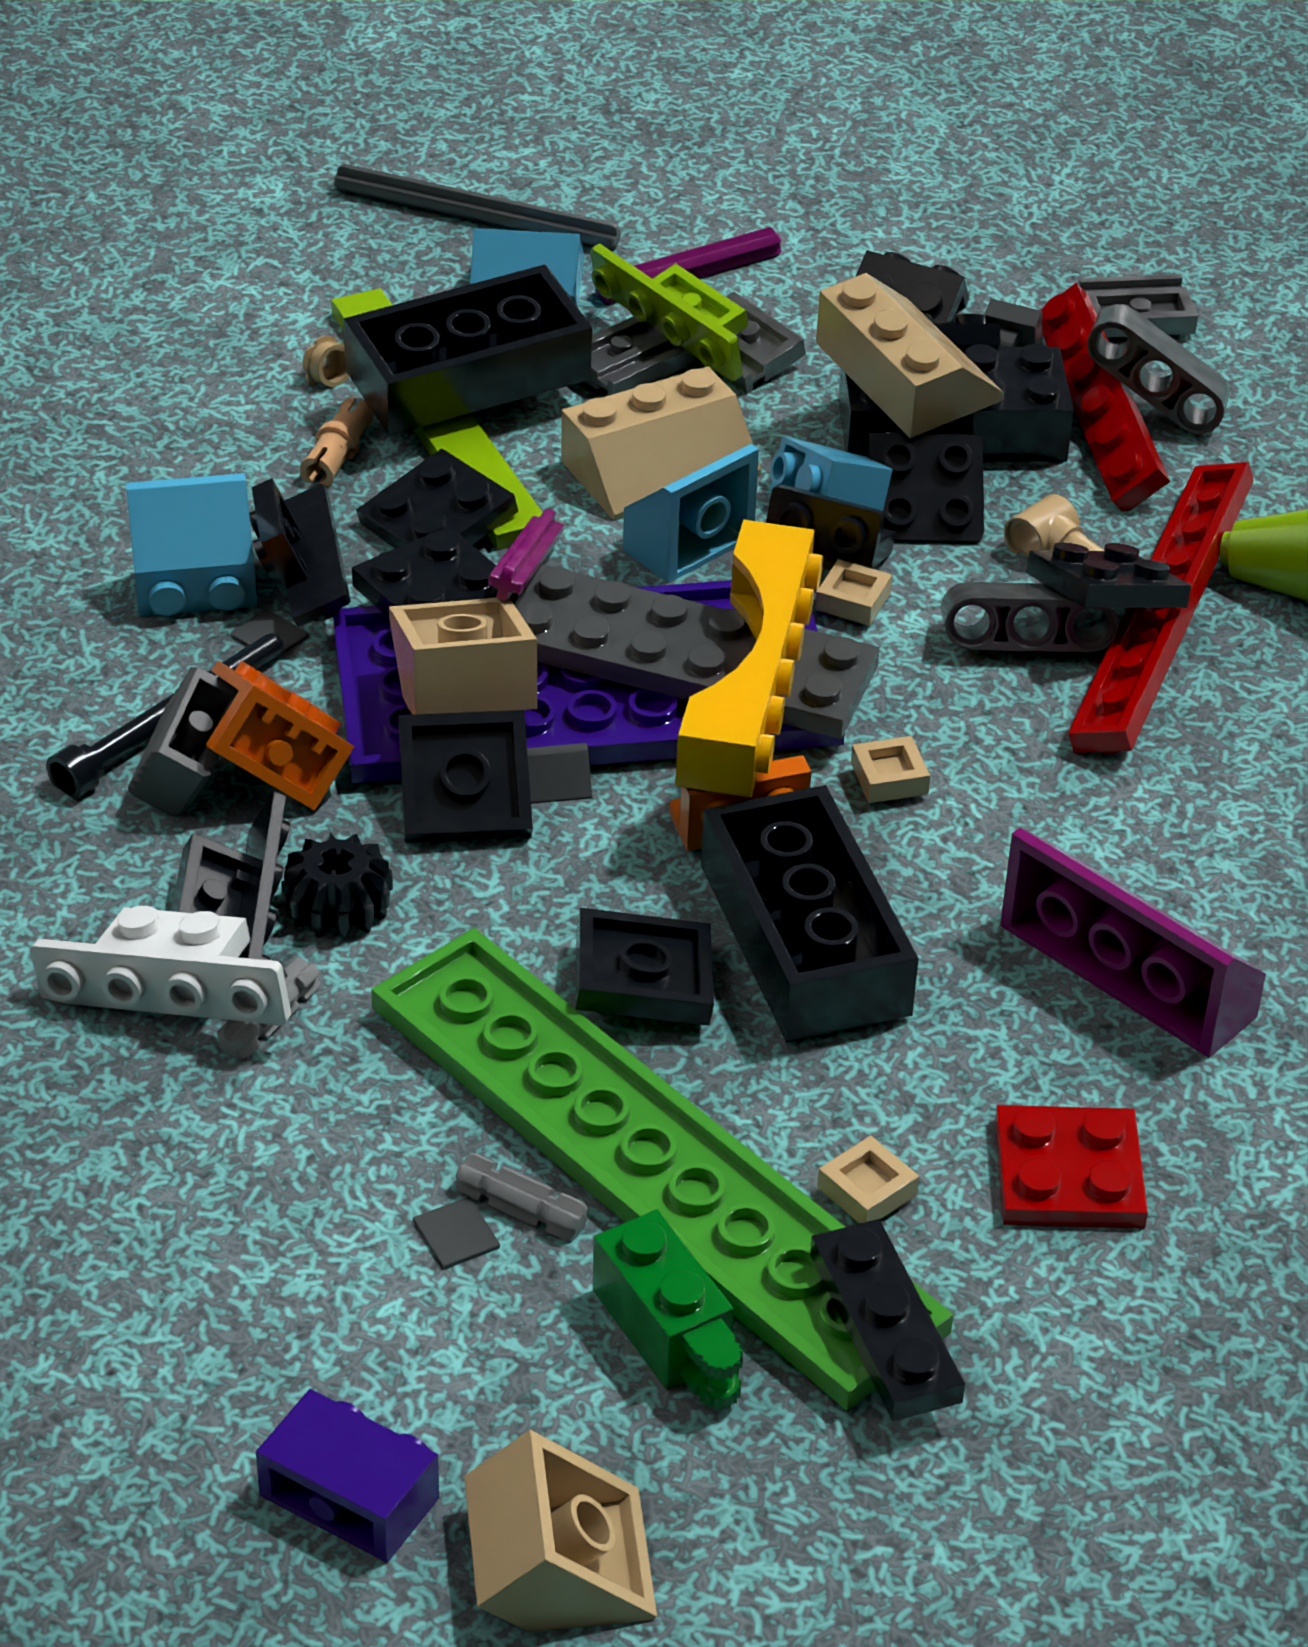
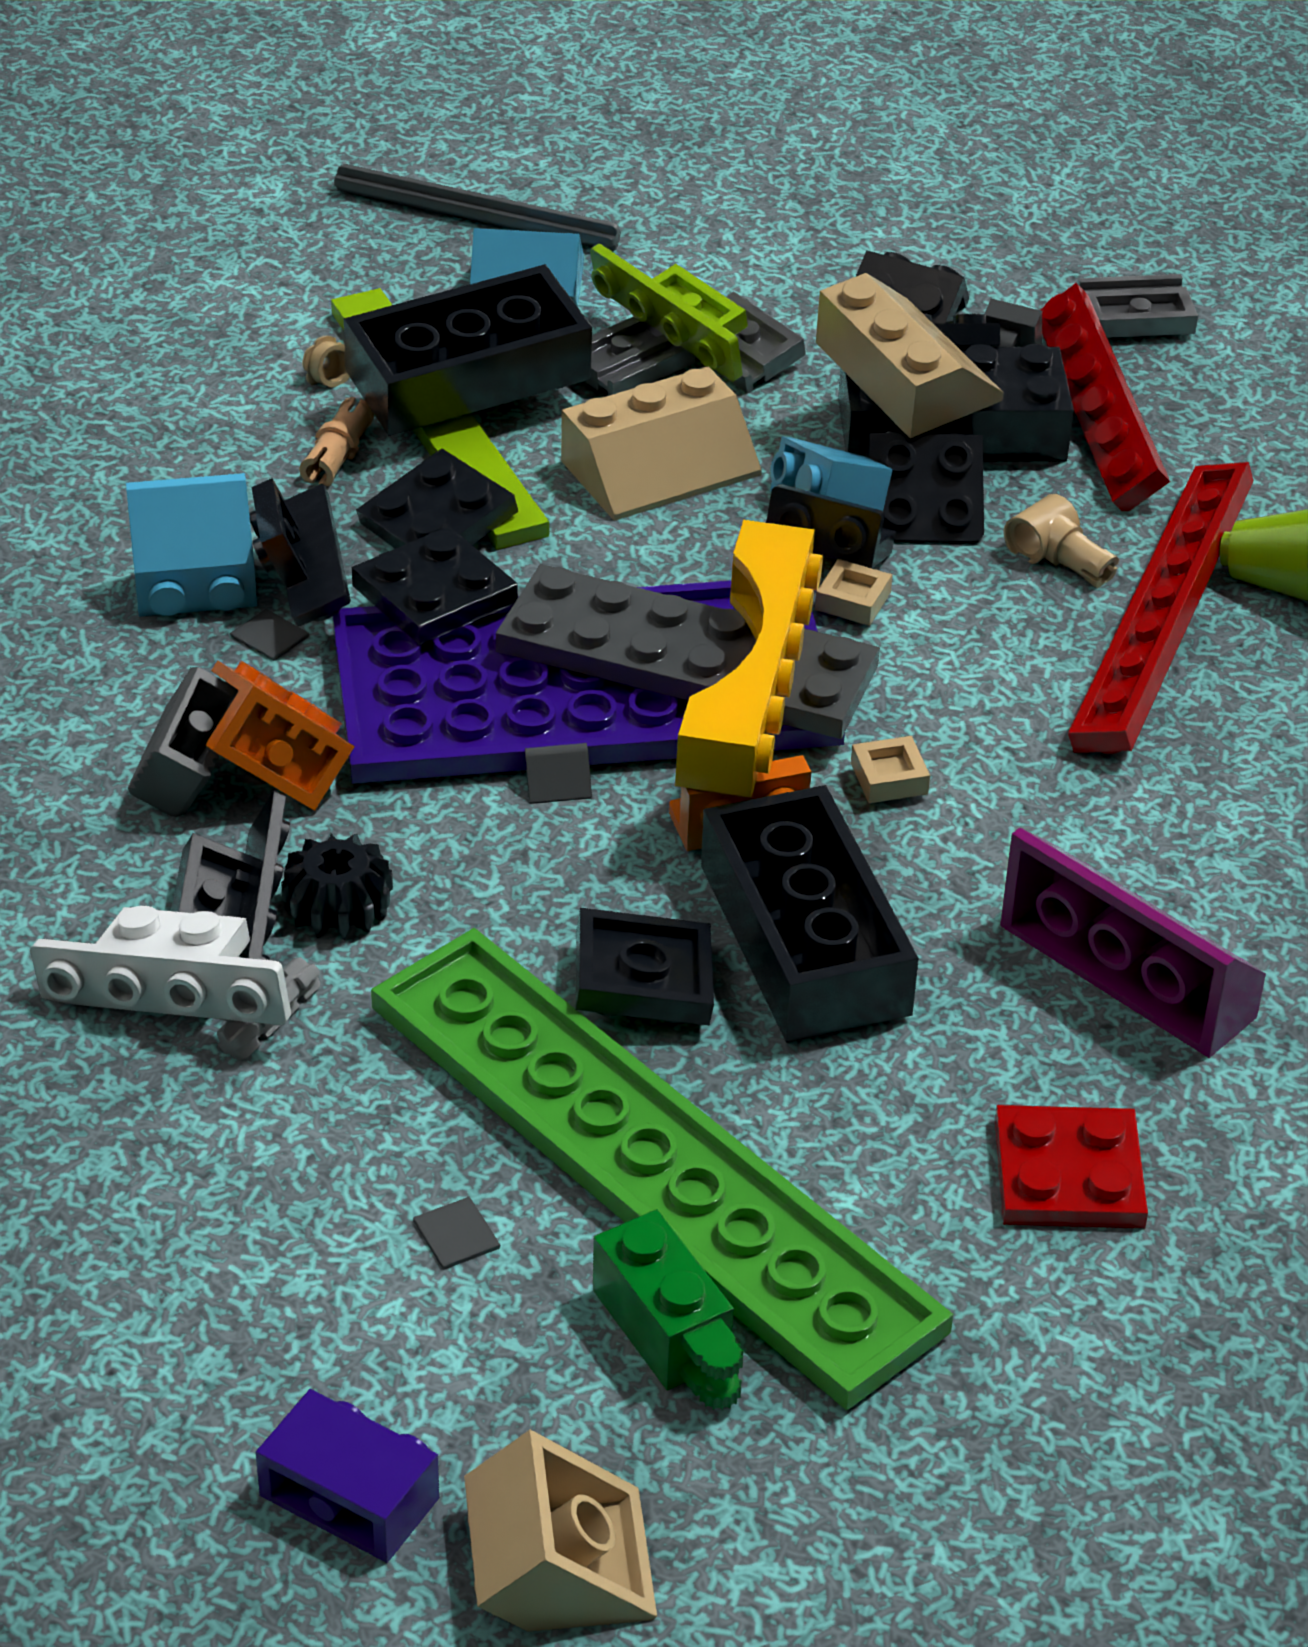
(78, 768): black piece -> none
(464, 656): tan slope -> none
(464, 776): black plate -> none
(521, 1197): light grey axle -> none
(525, 555): magenta axle -> none
(693, 516): medium azure slope -> none
(715, 256): magenta axle -> none
(868, 1181): tan plate -> none
(887, 1320): black plate -> none
(1001, 605): dark grey beam -> none
(1108, 577): black plate -> none
(1166, 393): dark grey beam -> none

